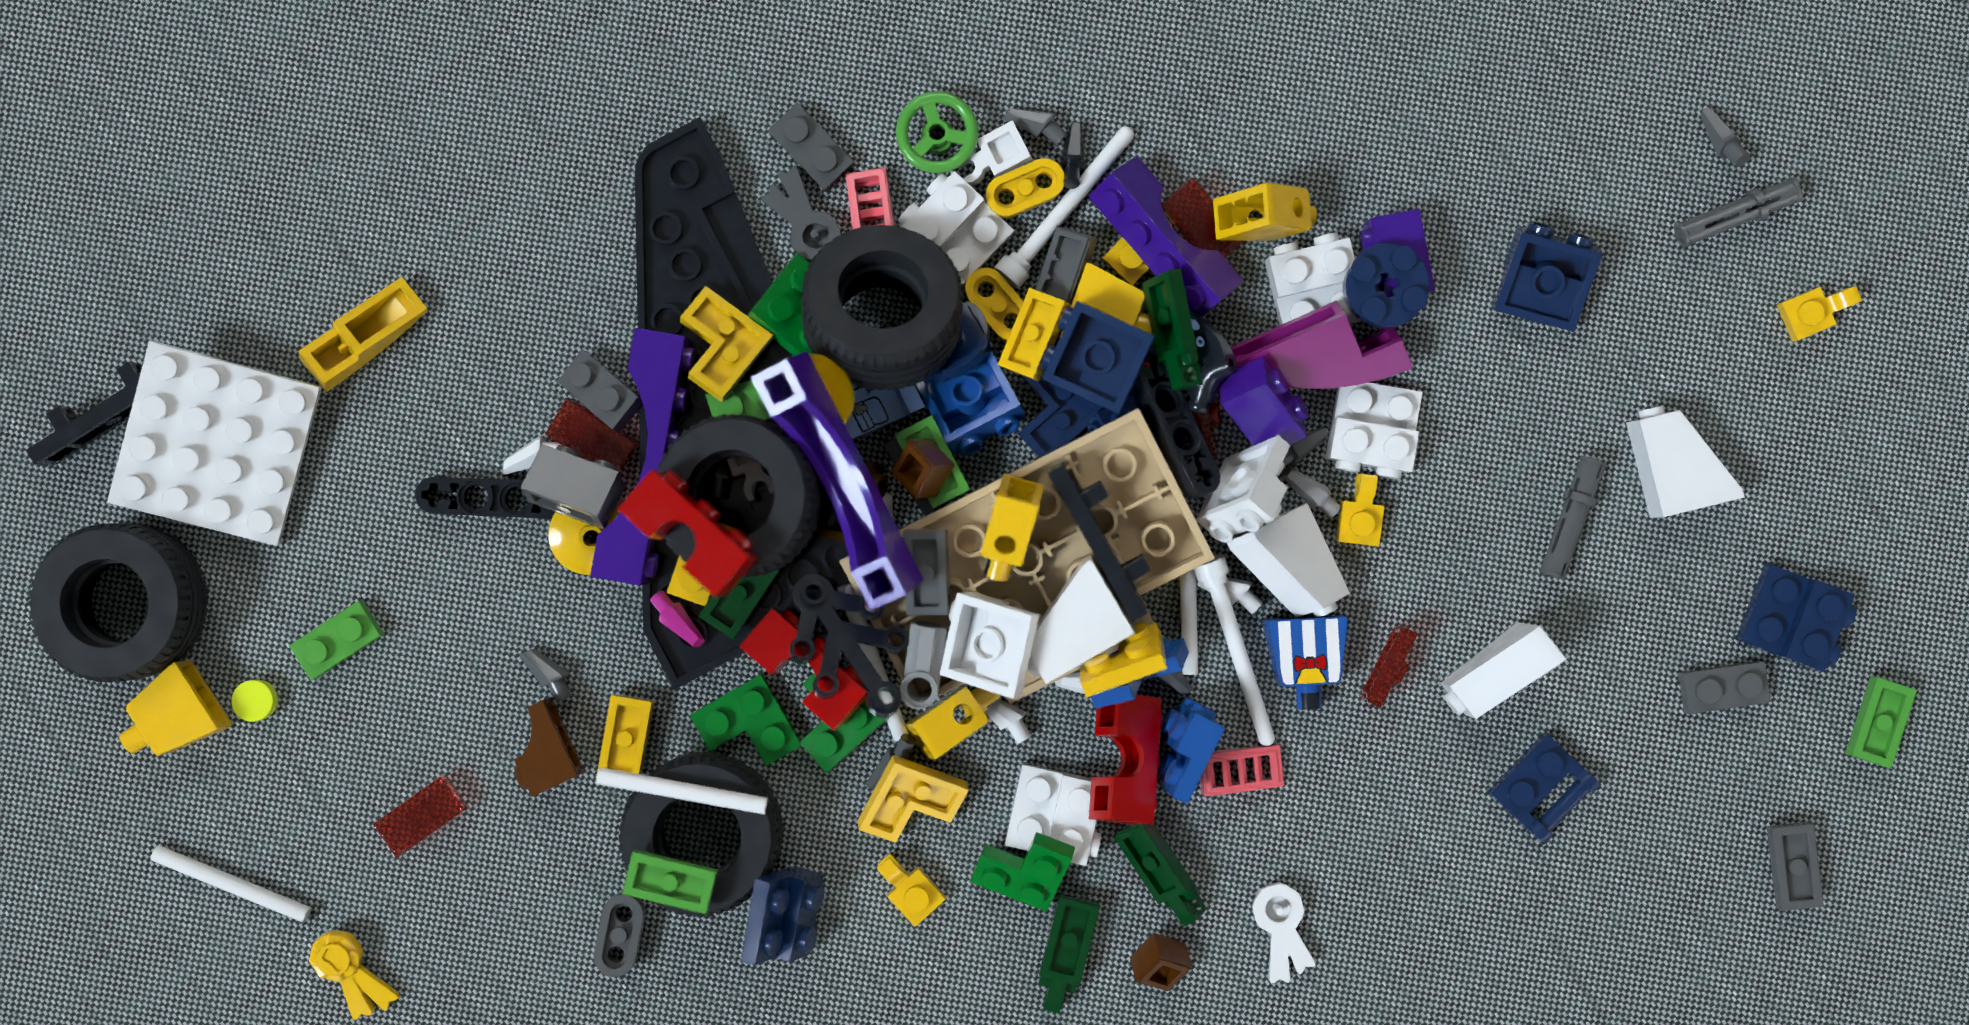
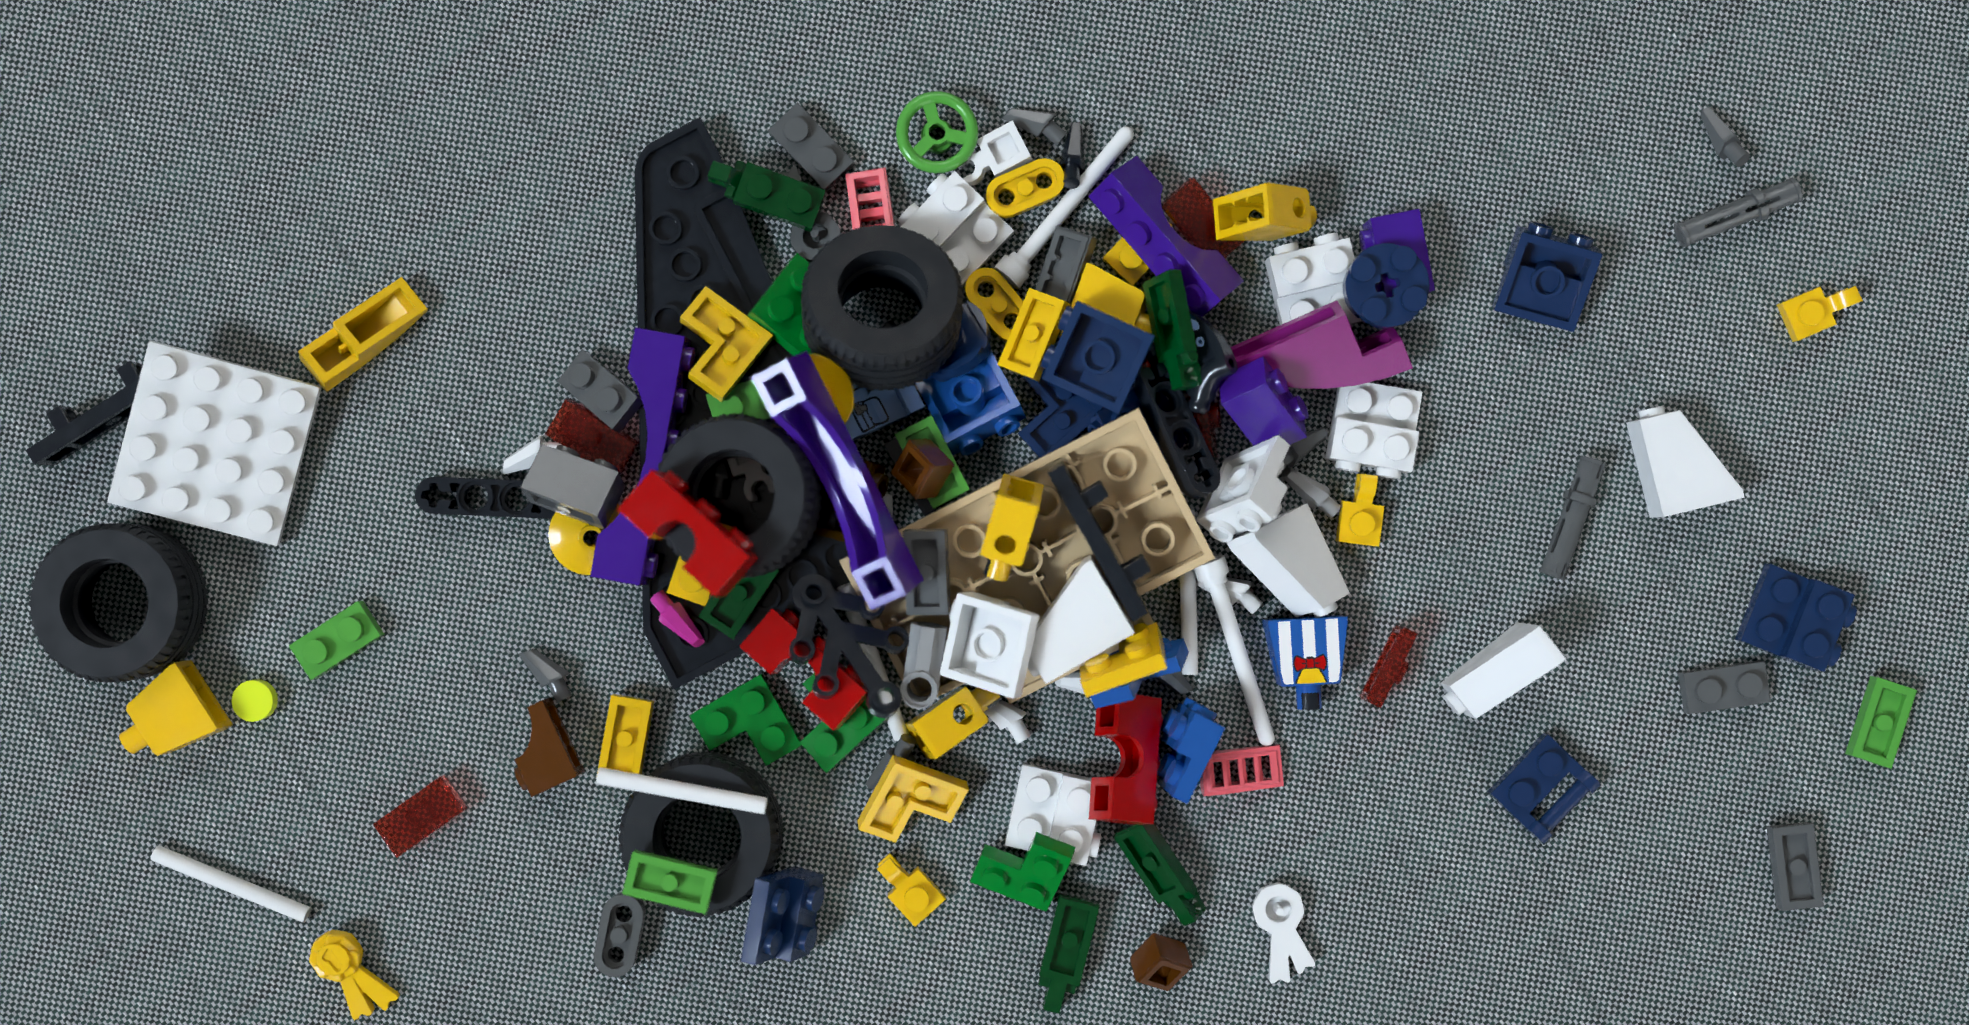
(769, 193): none -> dark green hinge

